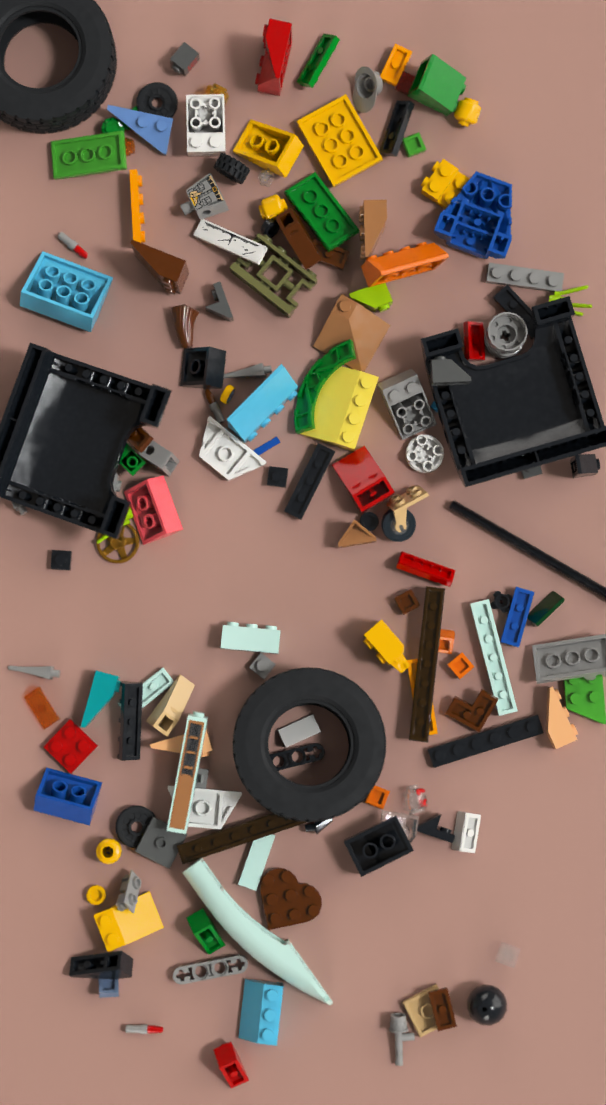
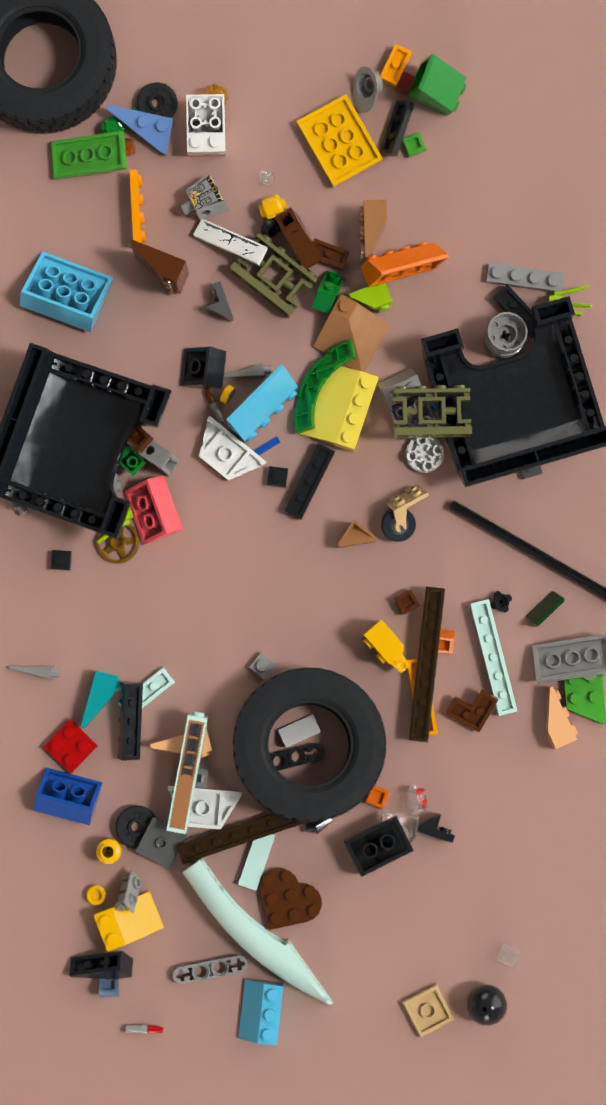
(42, 707): clear orange slope -> none
(73, 245): light grey piece -> none
(171, 706): tan slope -> none
(184, 59): dark grey brick -> none
(184, 320): reddish brown piece -> none
(205, 931): green slope -> none
(230, 1064): red slope -> none
(231, 168): black tyre -> none
(250, 638): light aqua brick -> none
(269, 147): yellow slope -> none
(278, 45): red slope -> none
(318, 60): green plate -> none
(321, 211): green tile -> none
(328, 292): none -> green slope
(363, 479): red slope -> none
(369, 521): black tile -> none
(398, 1025): light grey piece -> none
(425, 569): red plate -> none
(431, 429): none -> olive fence
(442, 1009): reddish brown plate -> none
(443, 184): yellow plate -> none
(447, 372): dark grey slope -> none
(460, 665): orange plate -> none
(466, 832): white slope -> none
(467, 112): yellow head -> none
(474, 341): red plate -> none
(479, 218): blue wedge -> none
(485, 741): black plate -> none
(517, 617): blue plate -> none
(584, 465): black slope -> none

